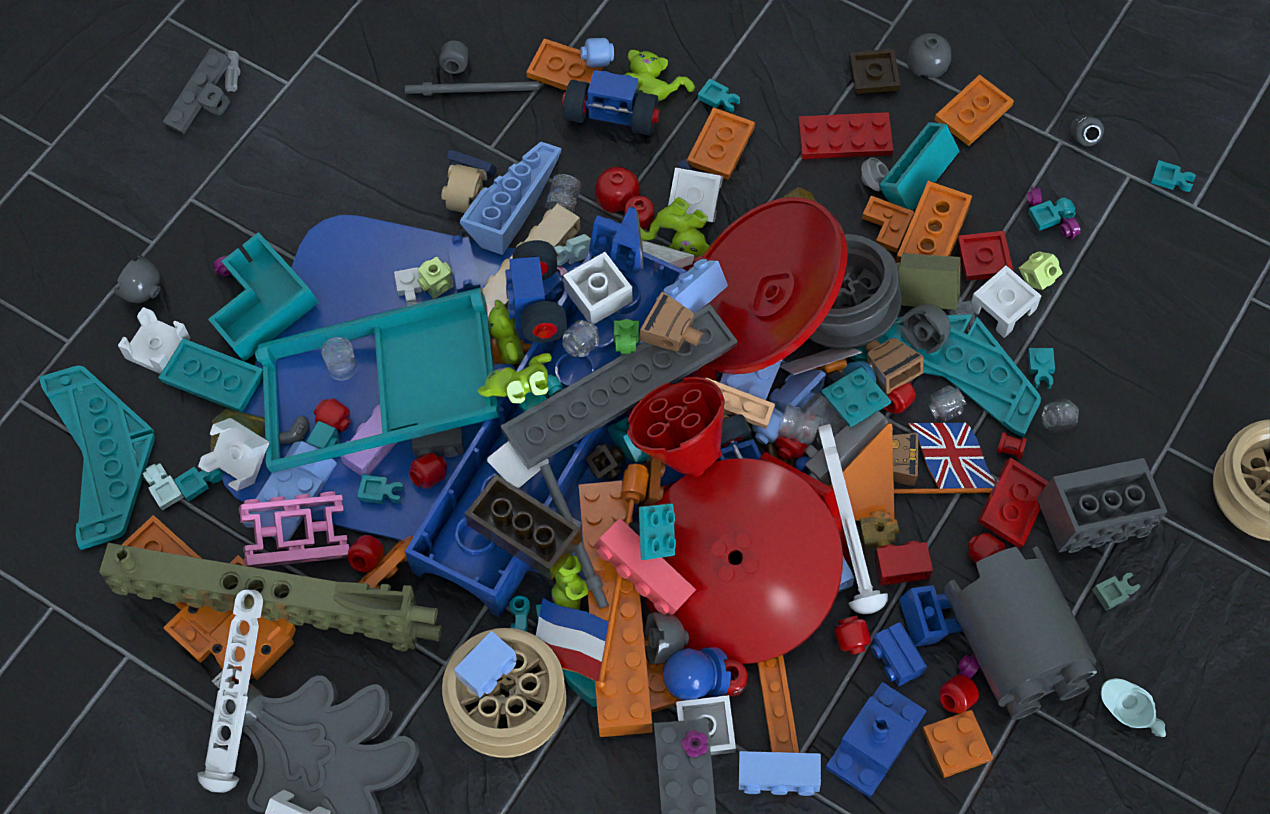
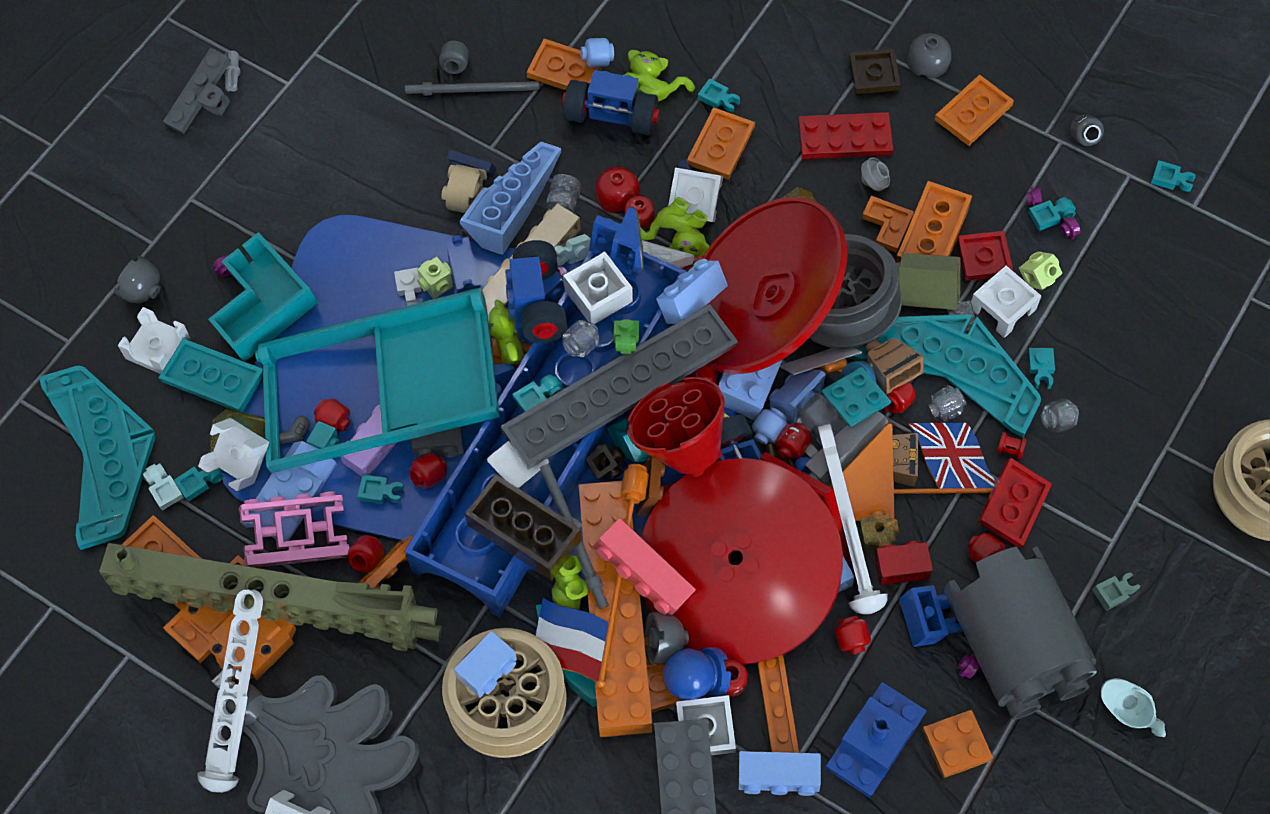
(339, 358): clear wheel -> none
(516, 384): lime animal -> none
(520, 613): teal plate -> none
(656, 531): teal plate -> none
(669, 325): medium nougat torso -> none
(700, 738): magenta plate -> none
(754, 409): light nougat plate -> none
(799, 424): clear wheel -> none
(898, 655): blue brick -> none
(920, 163): teal brick -> none
(926, 327): dark grey cylinder -> none
(958, 694): red head -> none
(1101, 505): dark grey brick -> none

